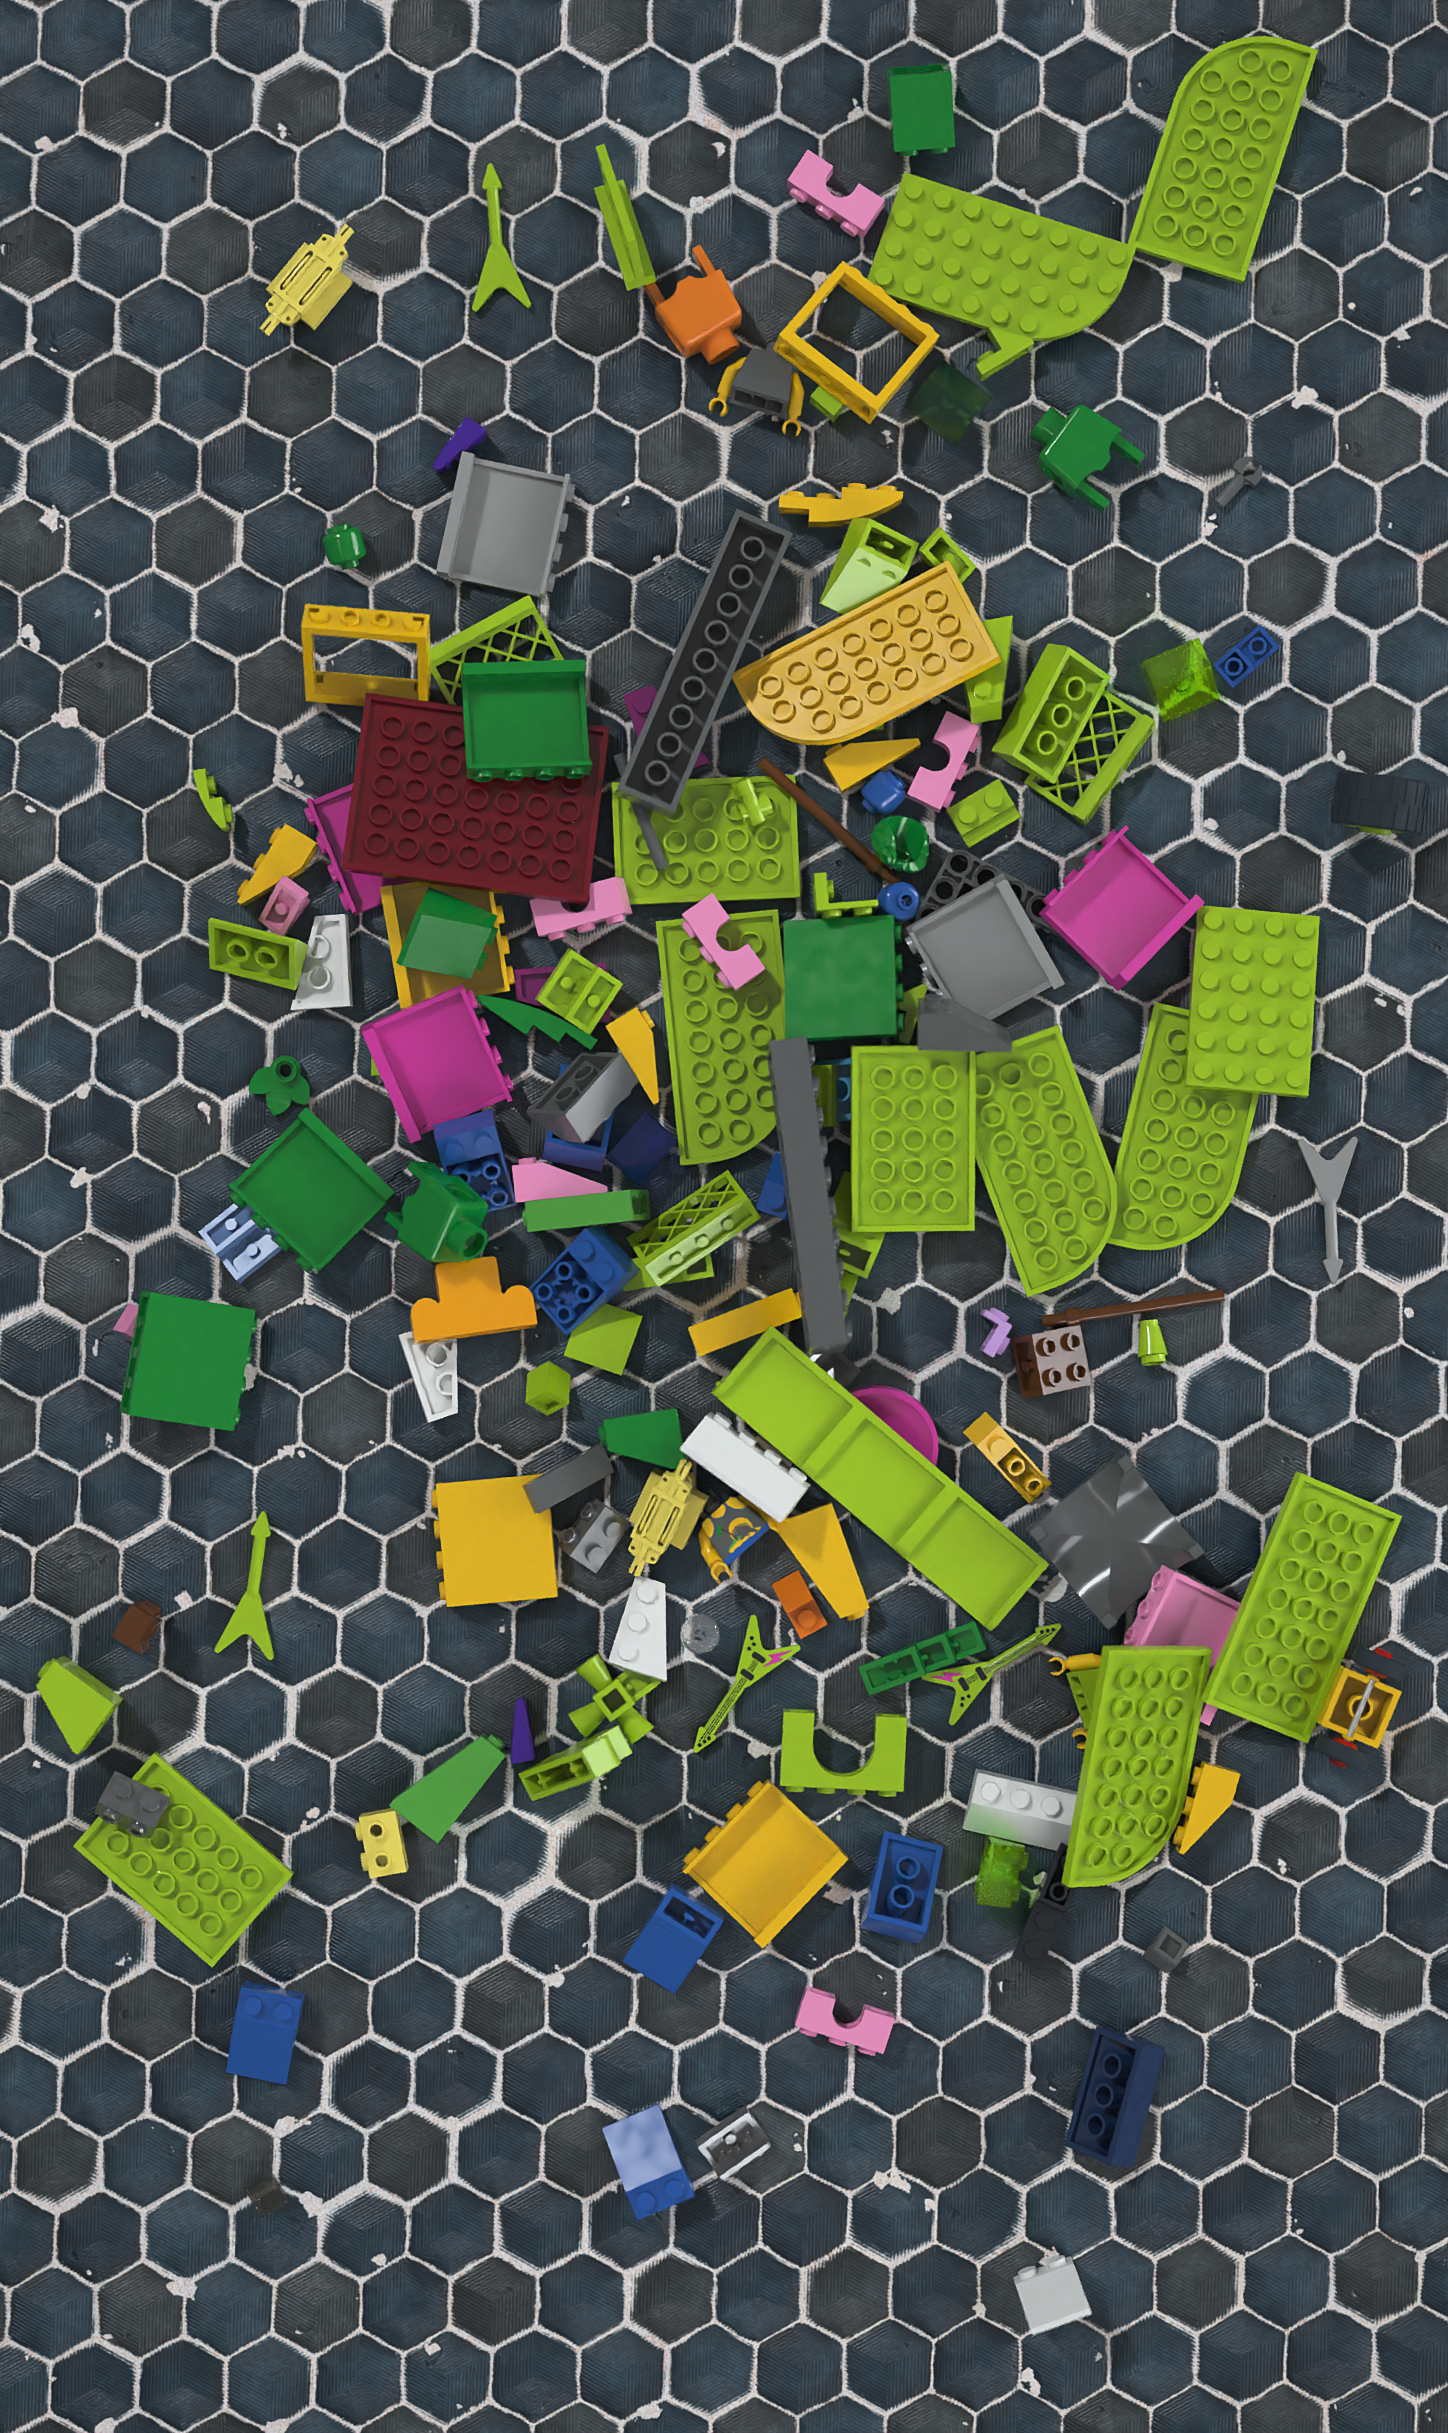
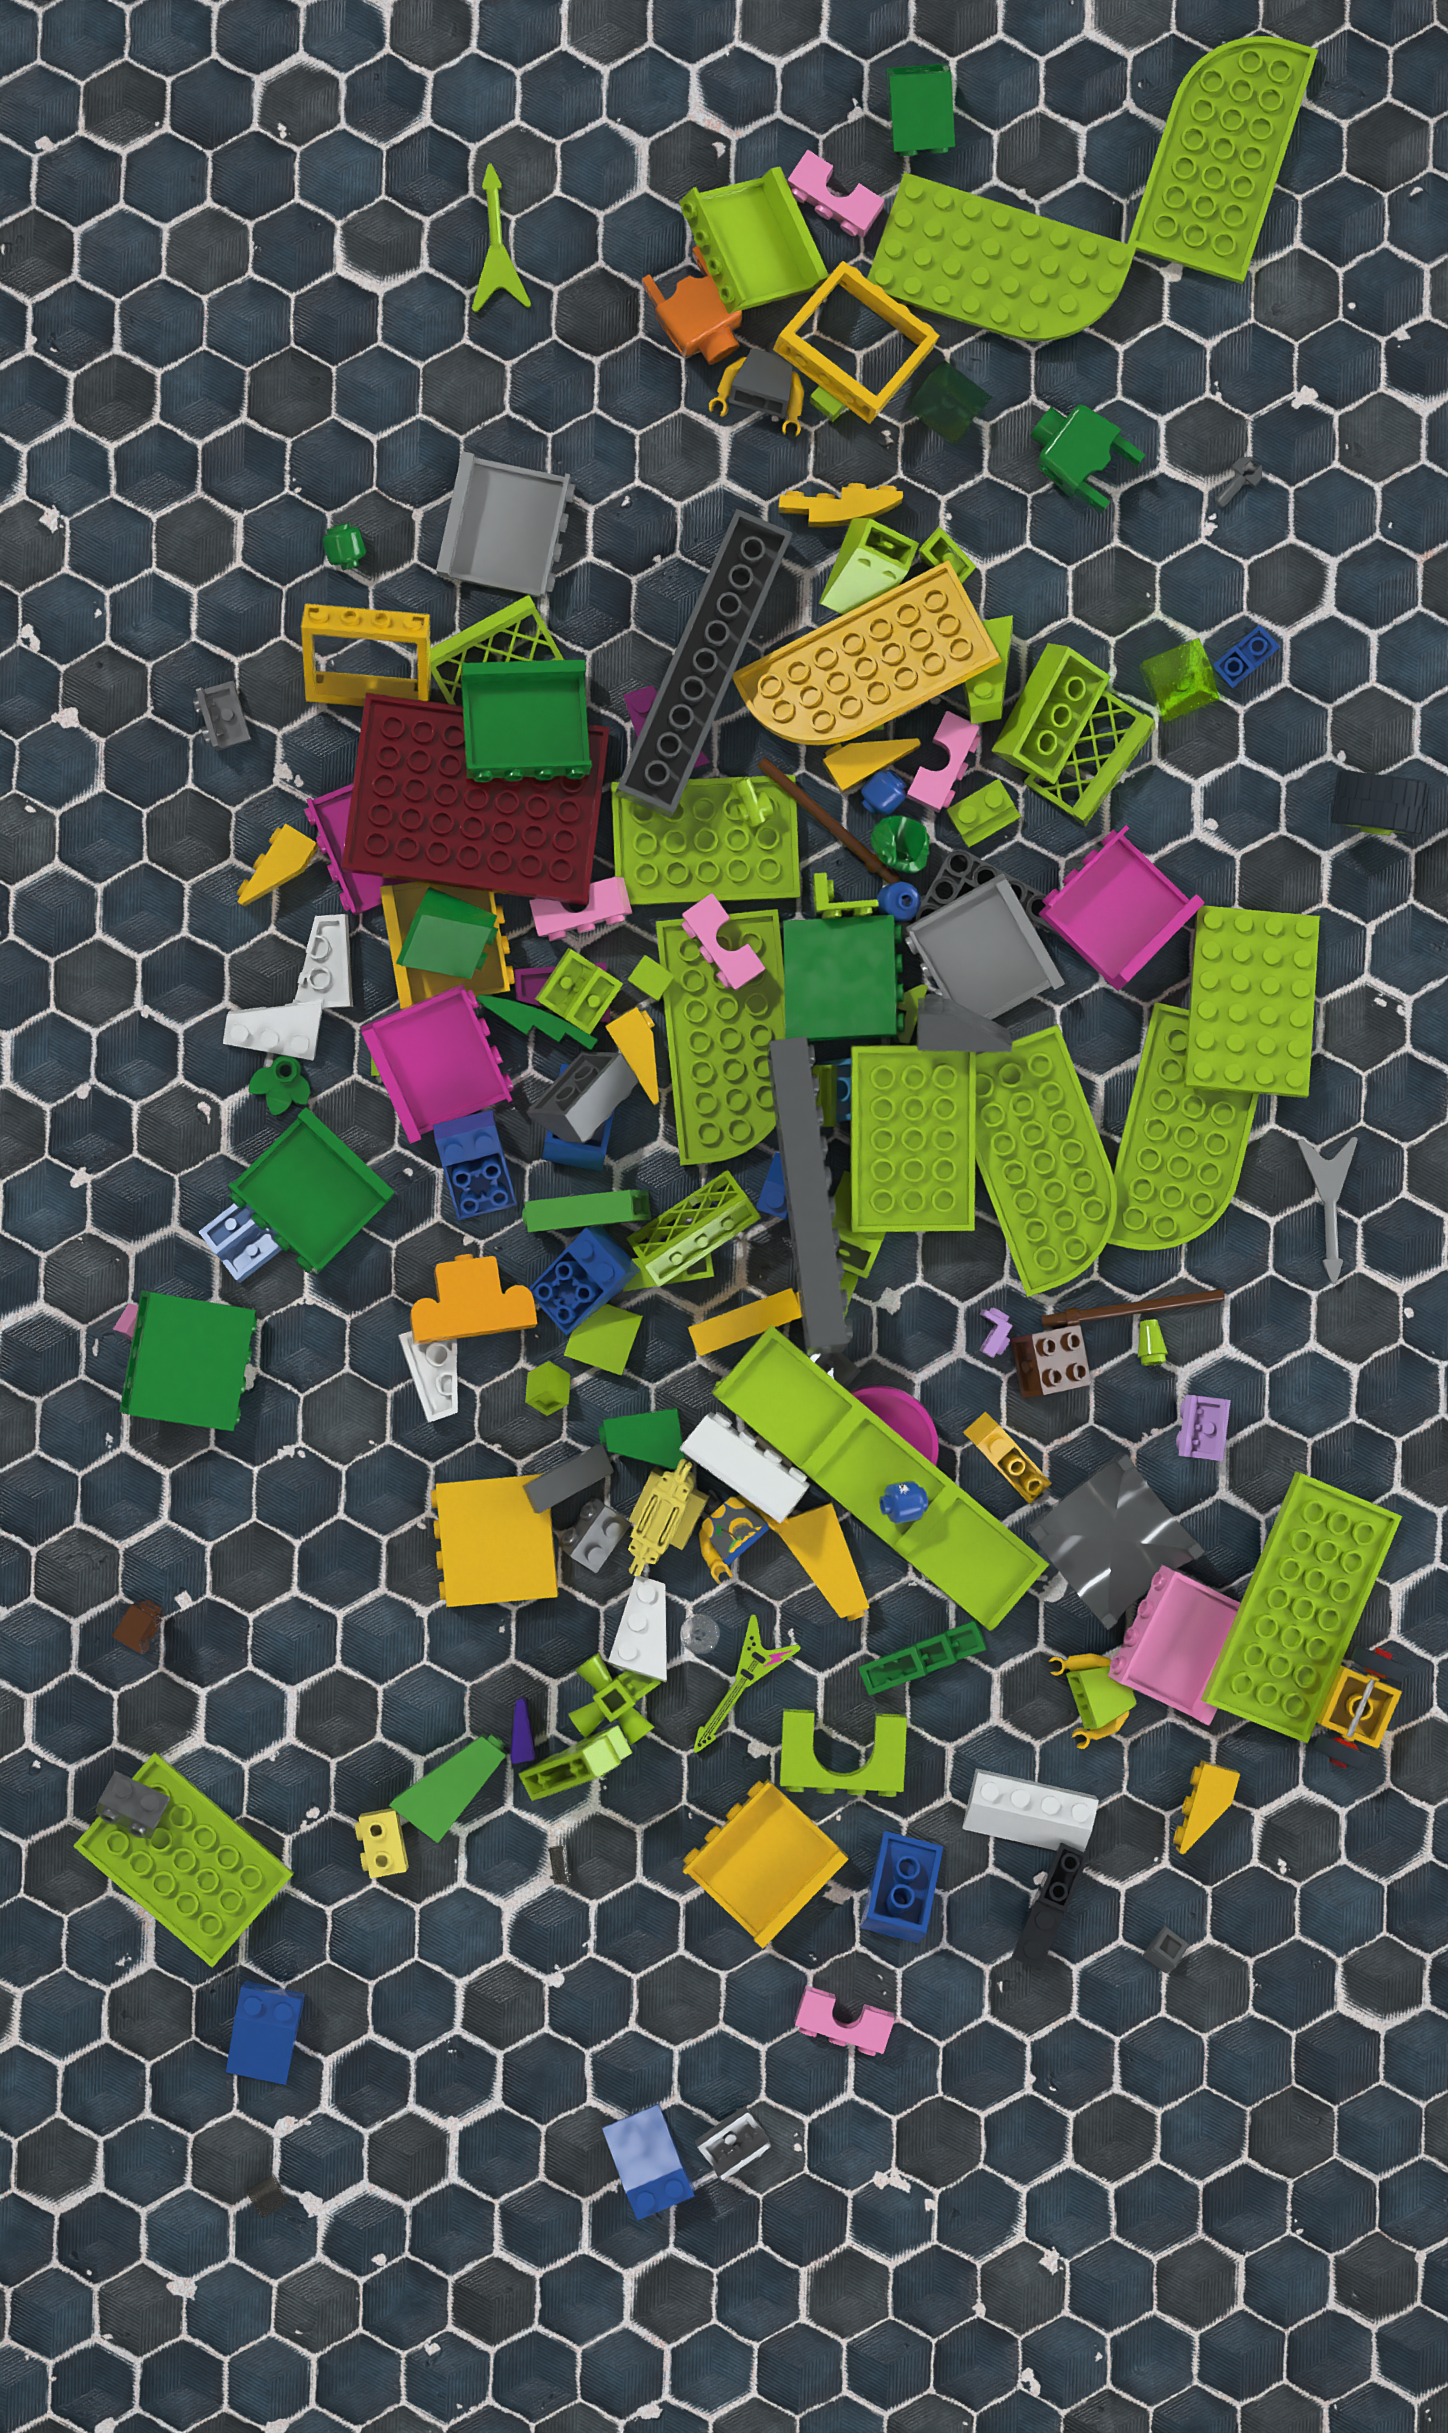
(76, 1701): lime slope -> none
(216, 807): lime slope -> none
(222, 716): none -> flat silver bracket
(250, 1615): lime piece -> none
(255, 954): lime slope -> none
(278, 1030): none -> white wing
(284, 906): bright pink slope -> none
(309, 283): light yellow piece -> none
(441, 1217): green piece -> none
(464, 439): dark purple slope -> none
(544, 1181): bright pink slope -> none
(560, 1864): none -> clear smoke pin
(622, 226): lime fence -> none
(641, 1148): clear blue piece -> none
(644, 822): dark grey bar -> none
(651, 978): none -> lime panel
(673, 1938): blue slope -> none
(754, 241): none -> lime panel
(799, 1604): orange slope -> none
(903, 1502): none -> blue head
(971, 1678): lime piece -> none
(999, 1872): clear neon green slope -> none
(1008, 347): lime slope -> none
(1051, 2294): white slope -> none
(1114, 2097): dark blue slope -> none
(1135, 1759): lime plate -> none
(1203, 1427): none -> lavender bracket

